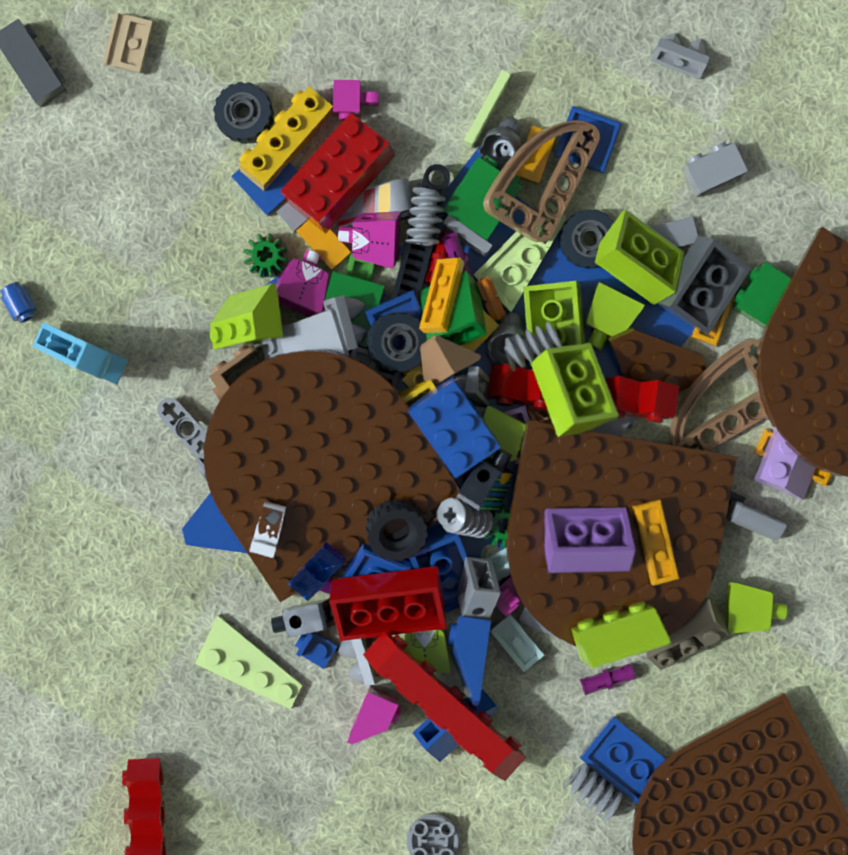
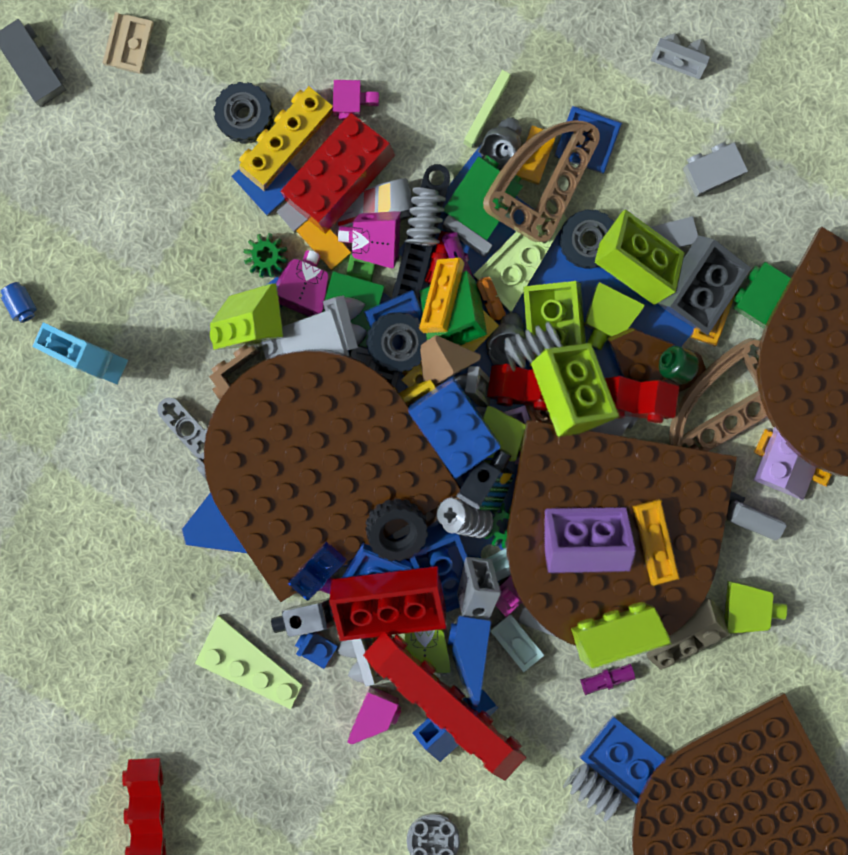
(268, 529): leg -> none
(678, 364): none -> dark green head

